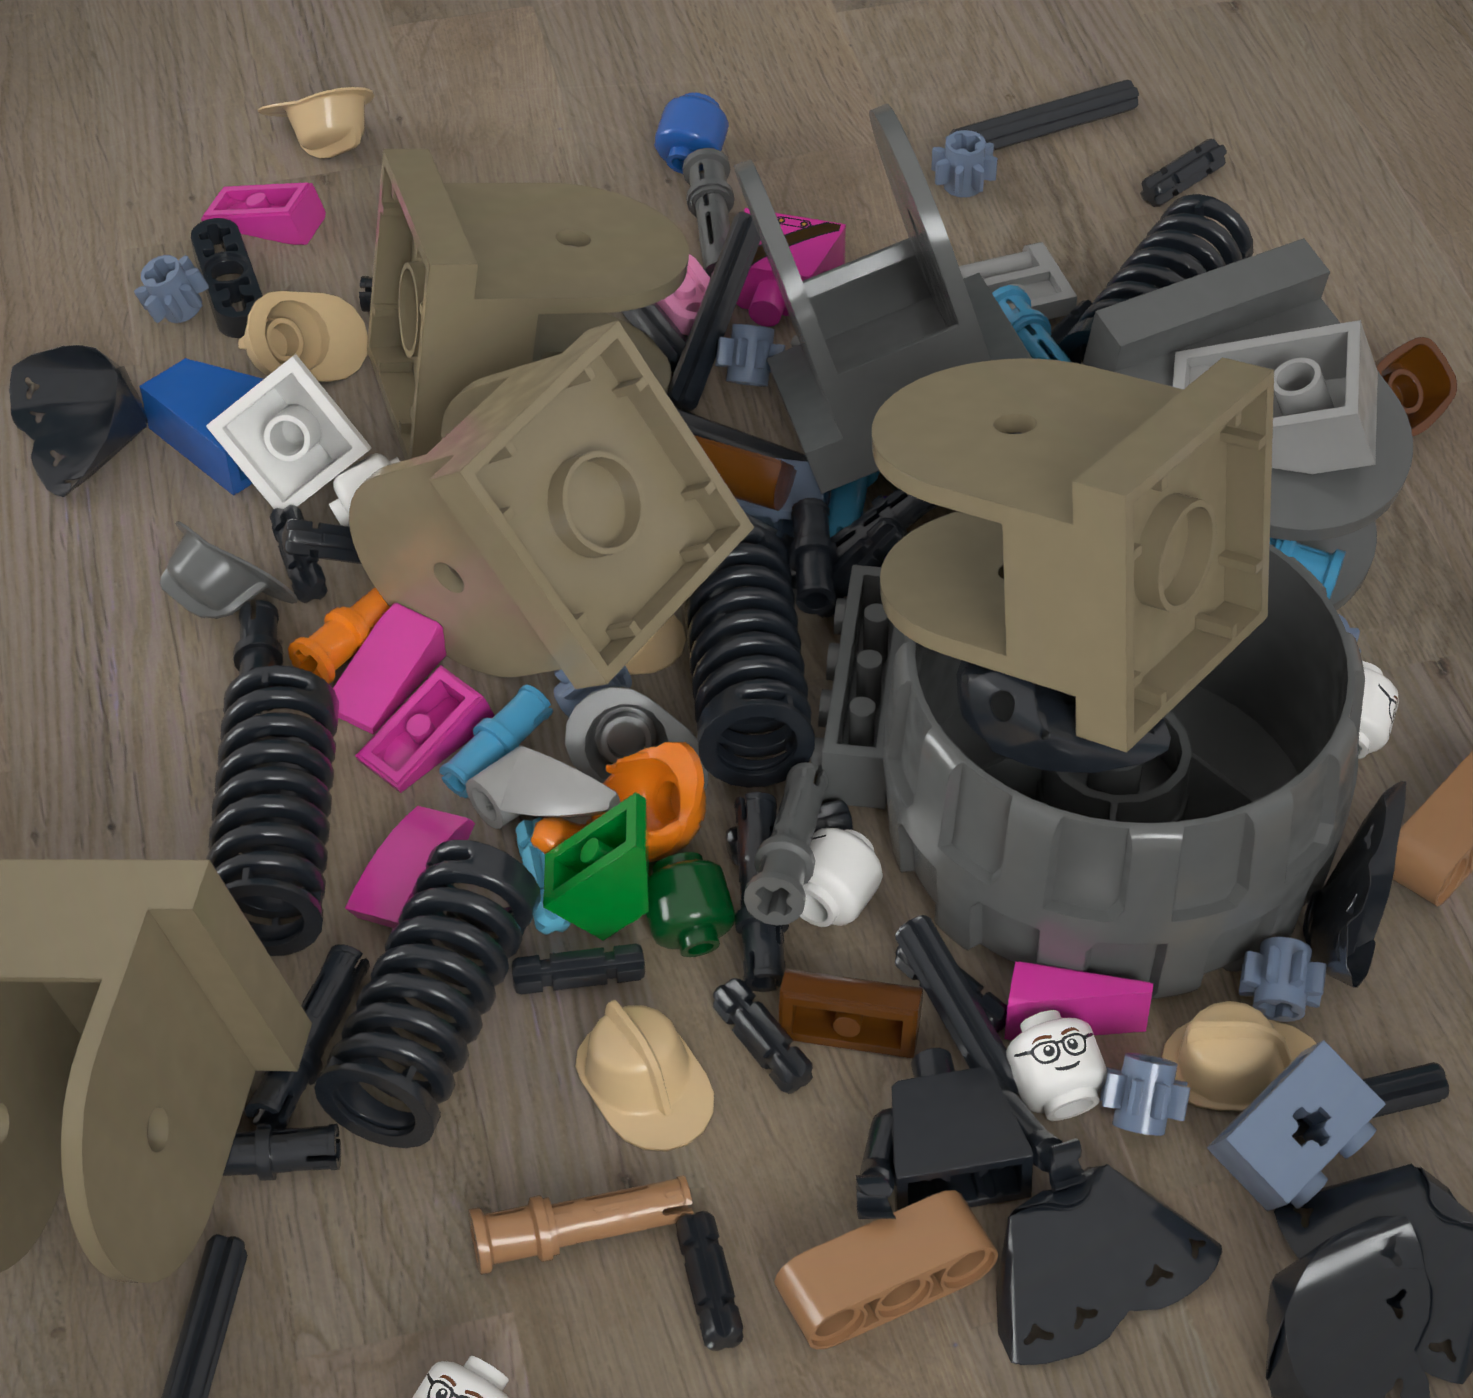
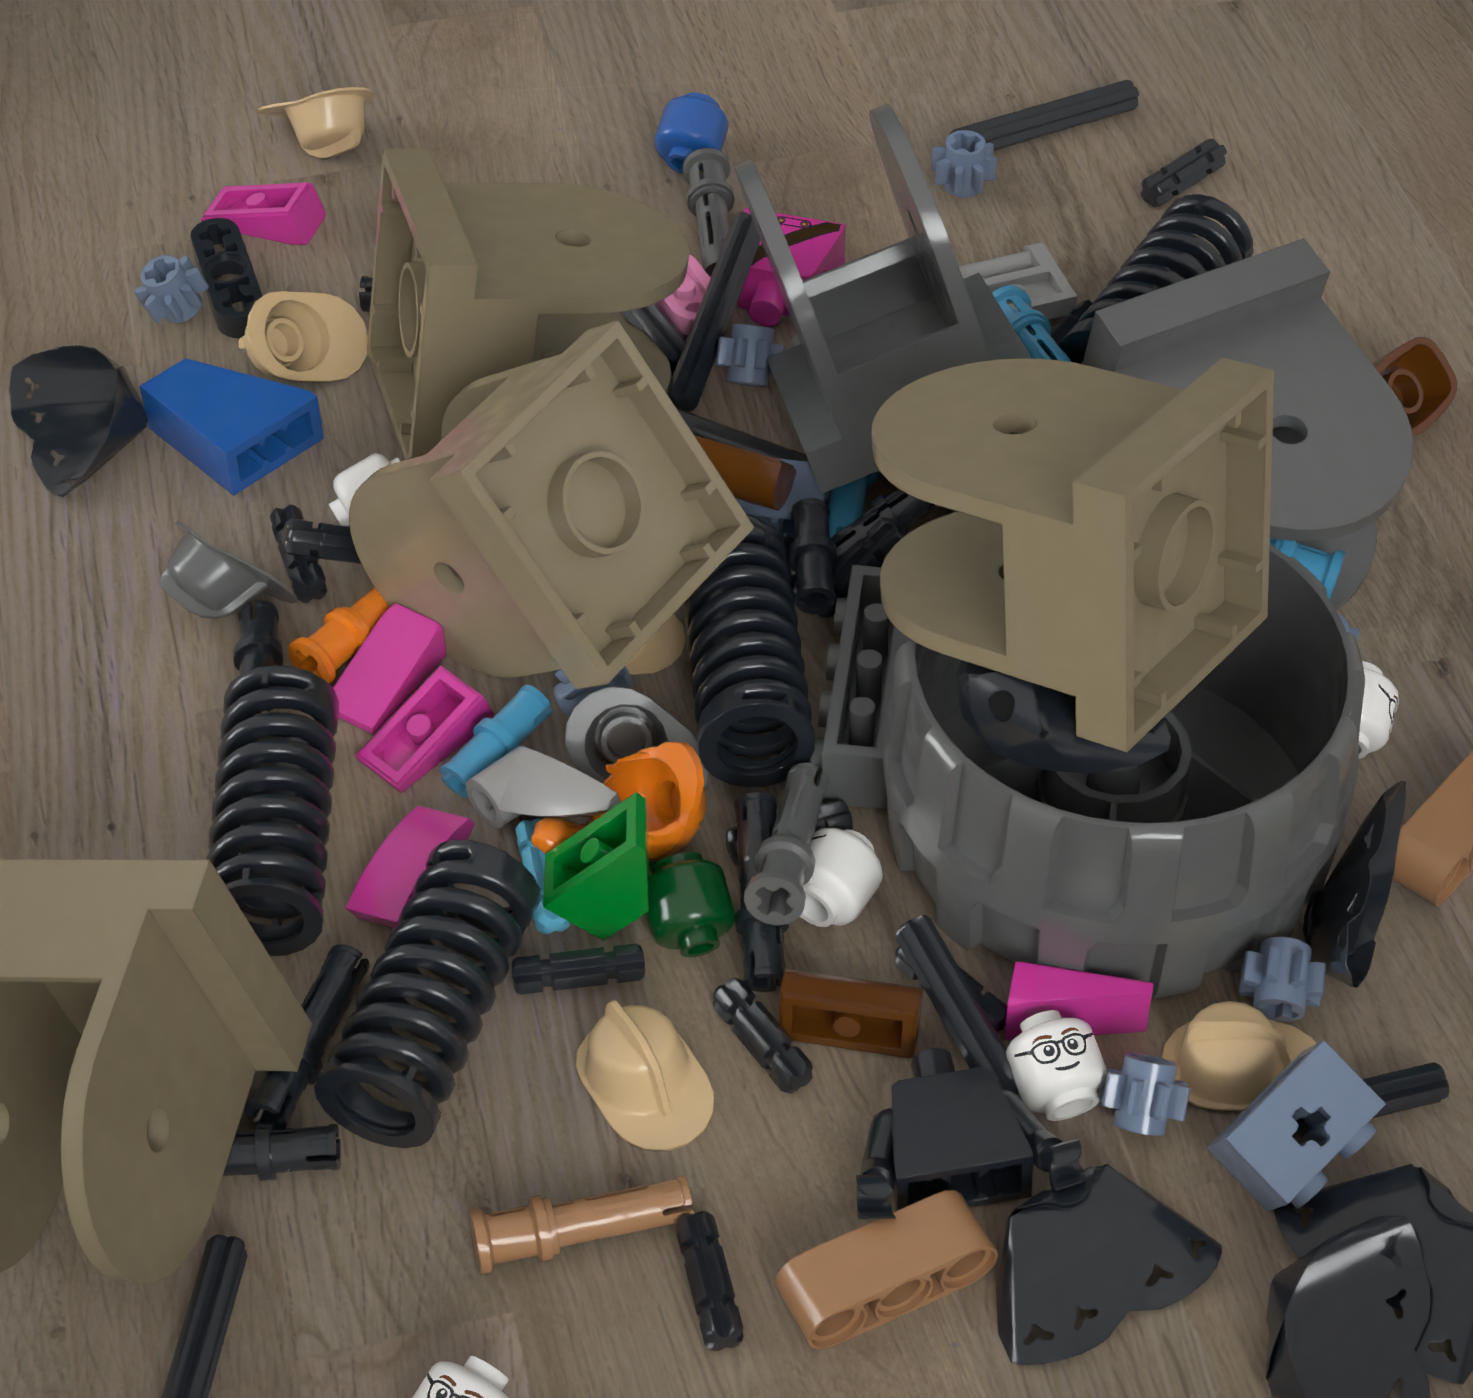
(288, 435): white slope -> none
(1320, 393): light grey slope -> none

